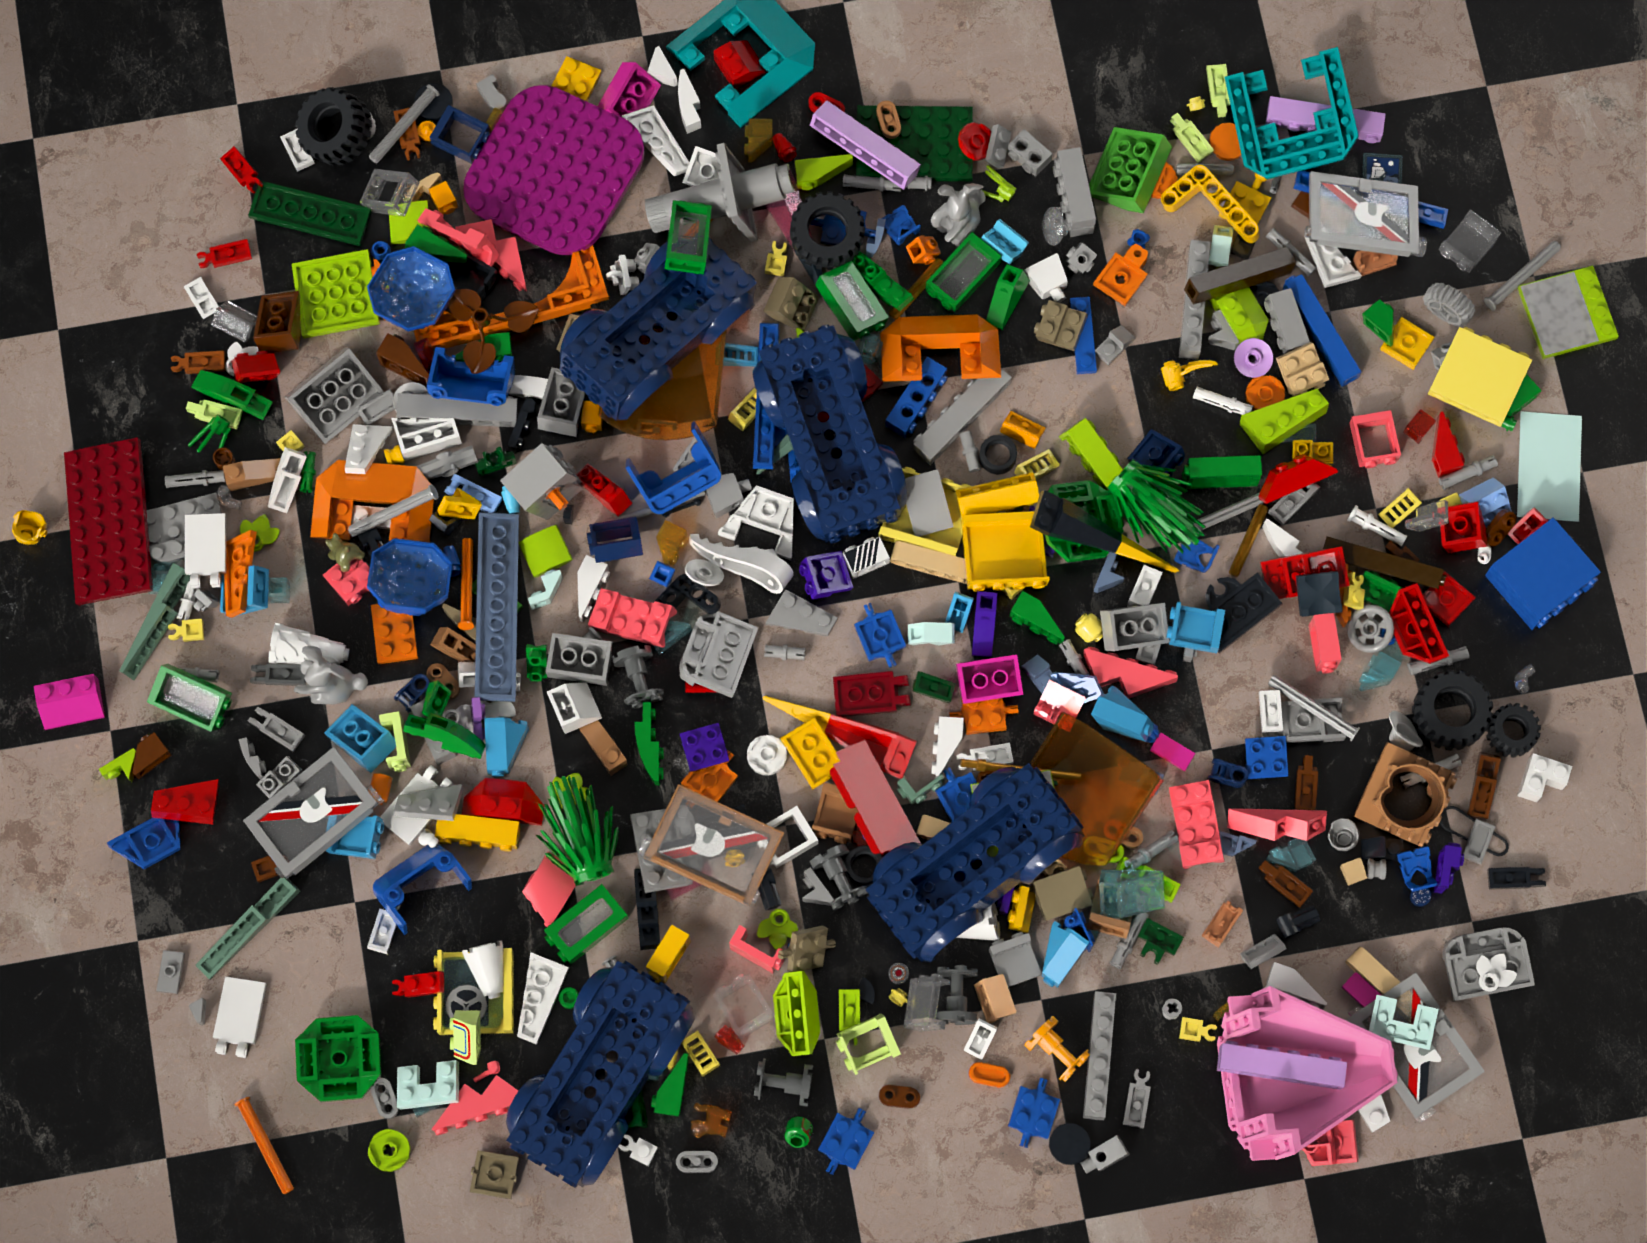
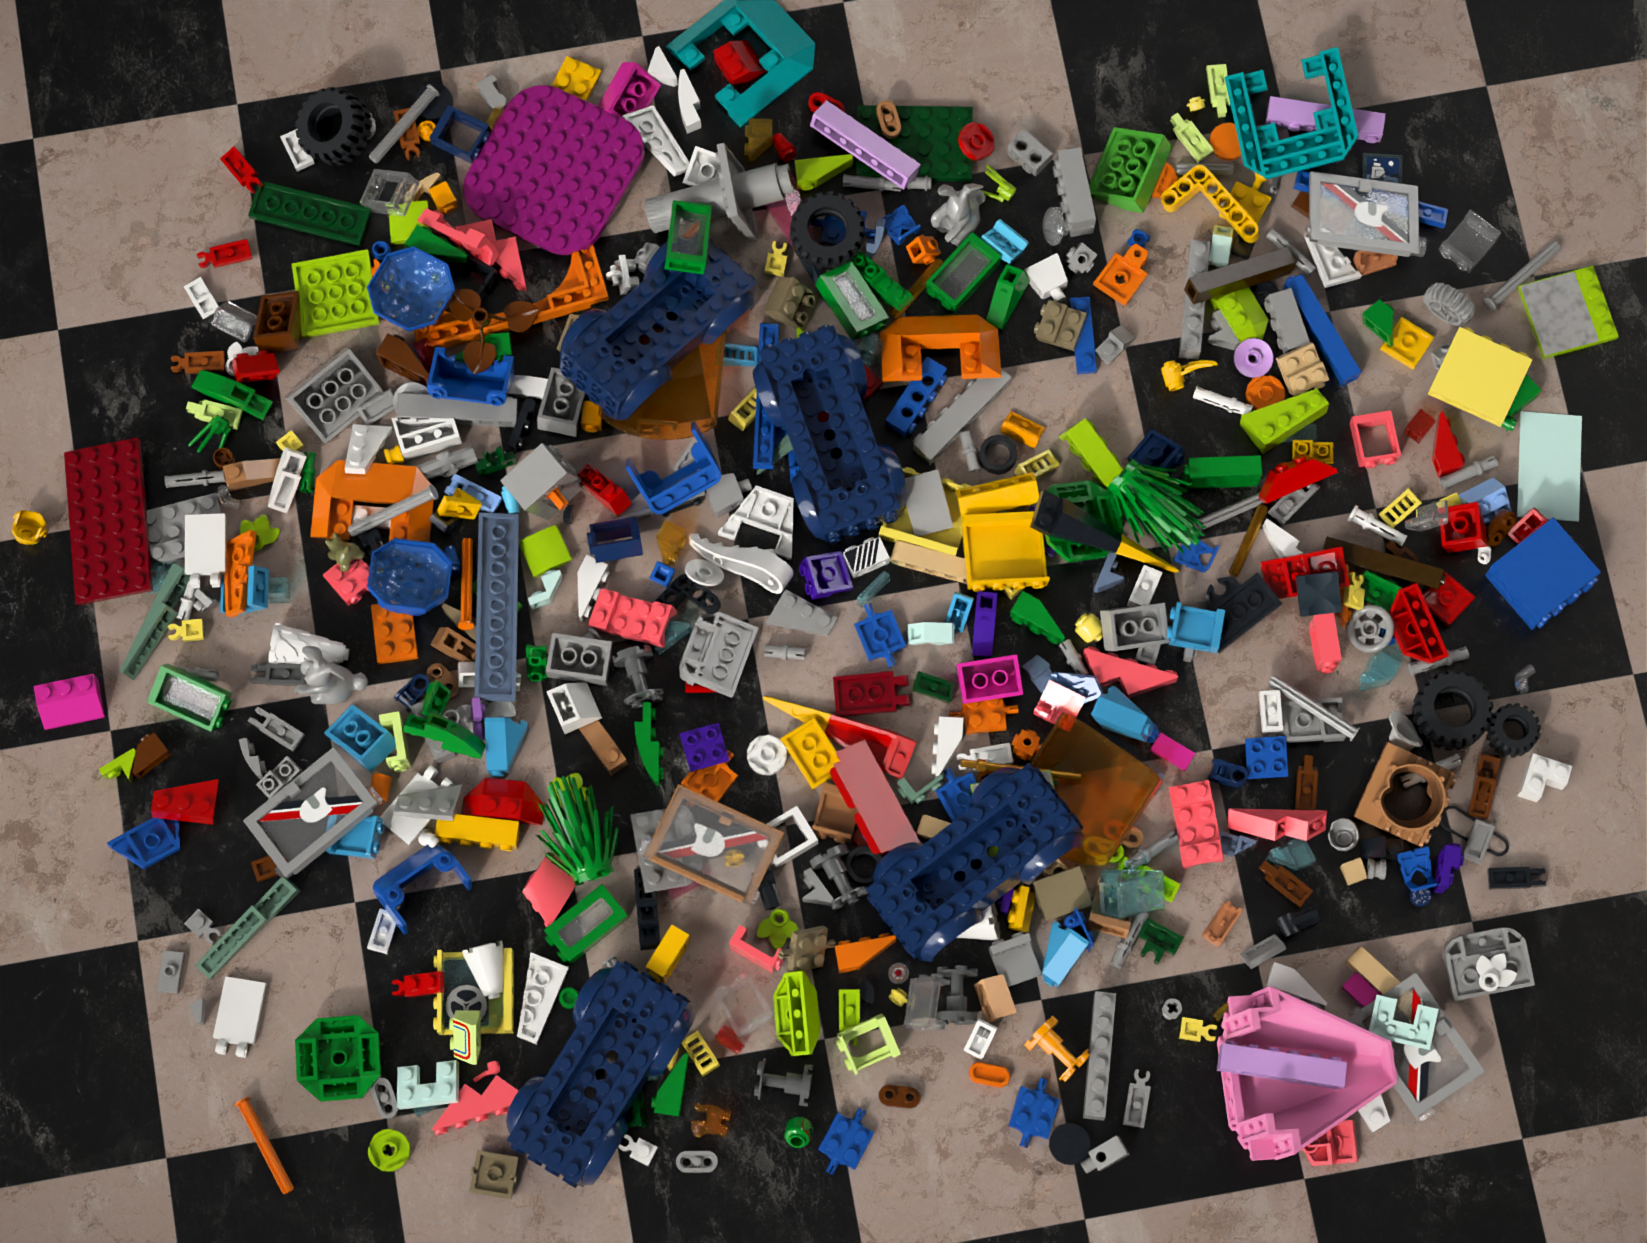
(200, 925): none -> light grey plate
(857, 954): none -> orange slope
(873, 589): none -> clear light blue tile
(998, 146): light grey plate -> none
(1021, 750): none -> orange brick

